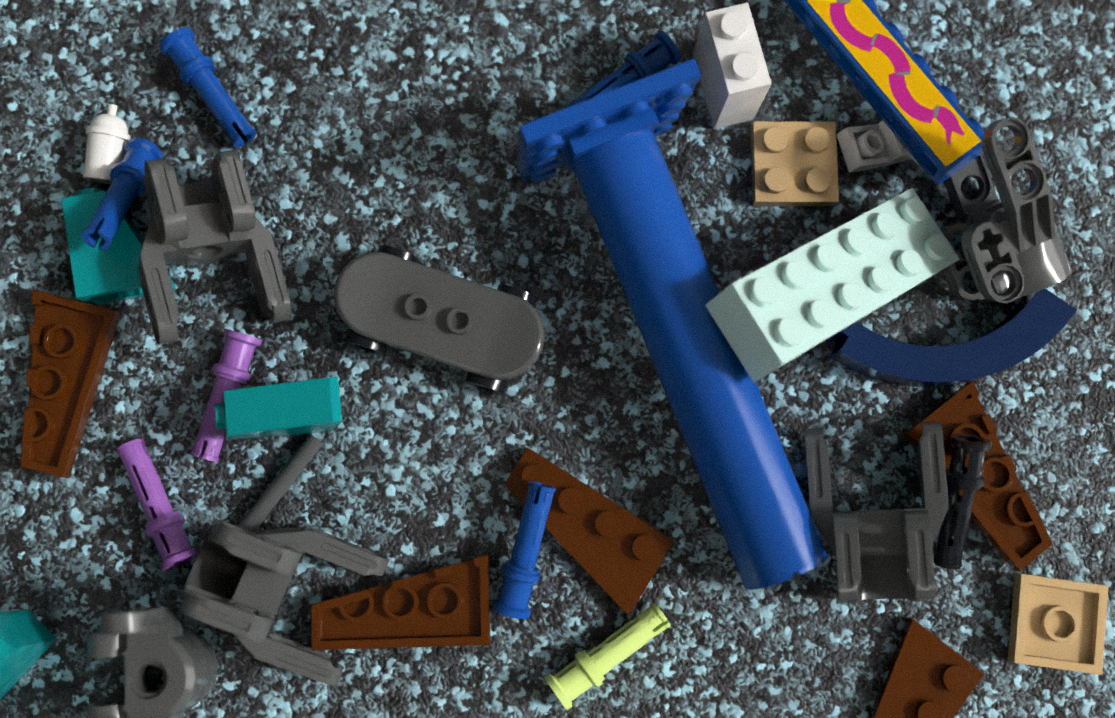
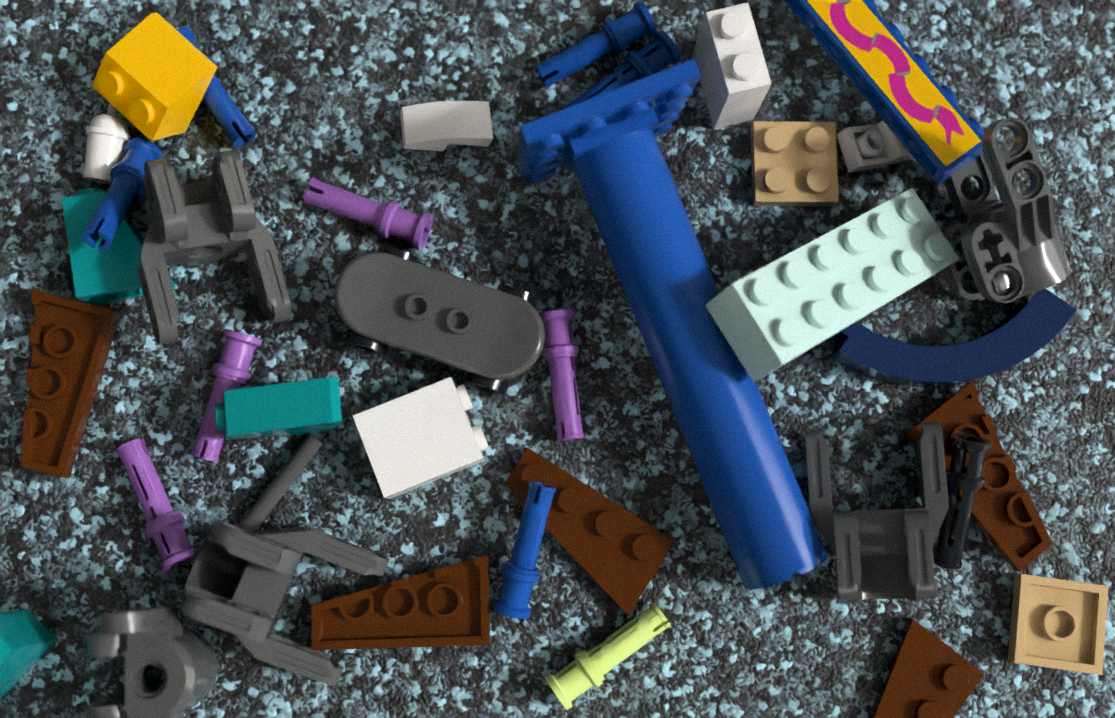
(155, 78): none -> yellow slope
(386, 218): none -> medium lavender pin
(420, 437): none -> white brick
(446, 122): none -> white slope
(560, 355): none -> medium lavender pin
(611, 37): none -> blue pin

